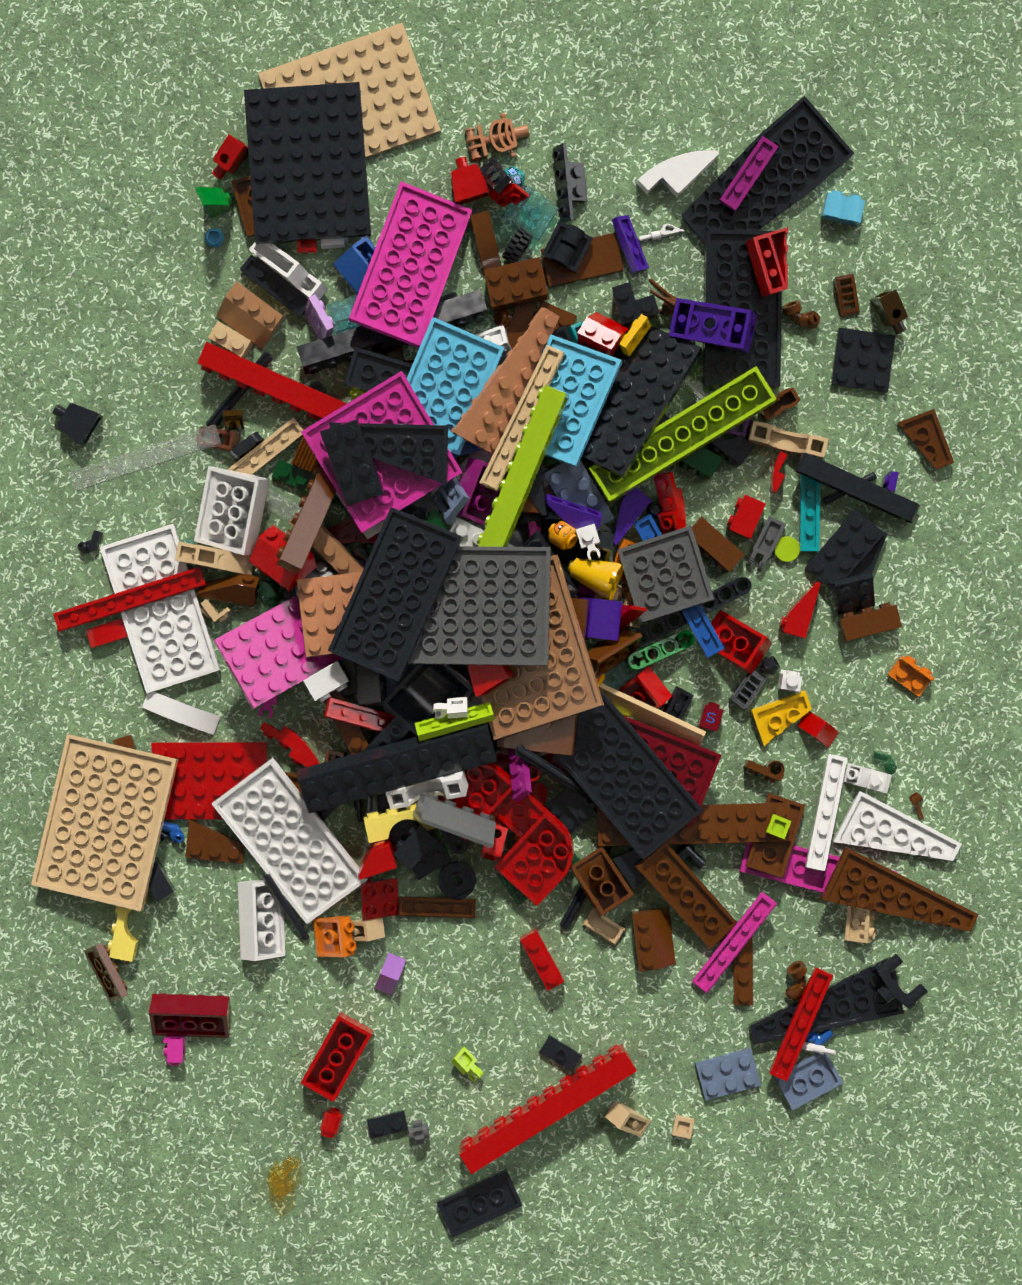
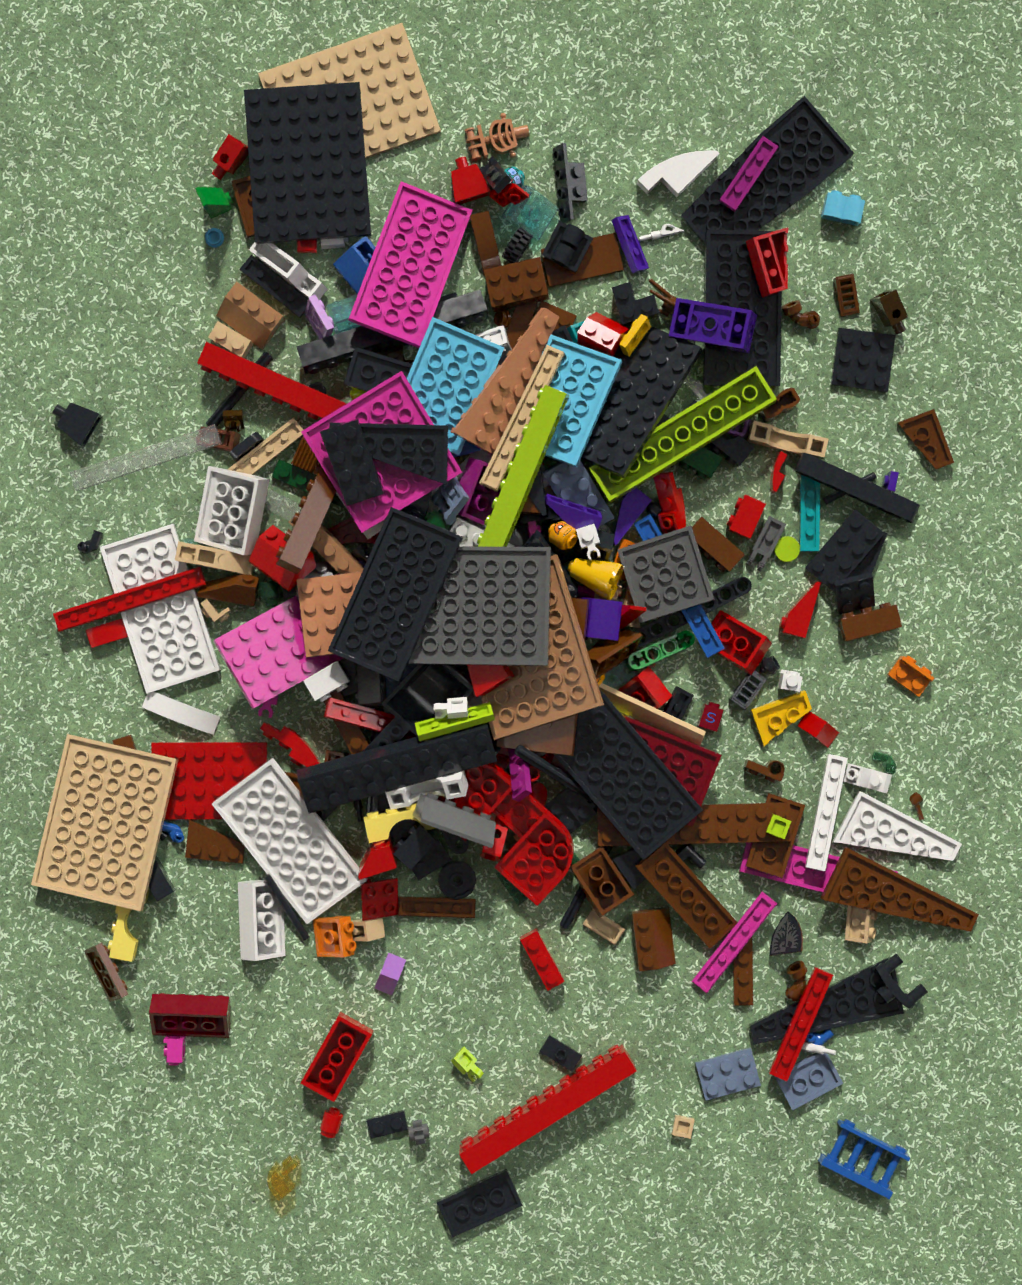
(627, 1119): tan slope -> none
(787, 936): none -> shield
(848, 1169): none -> blue fence

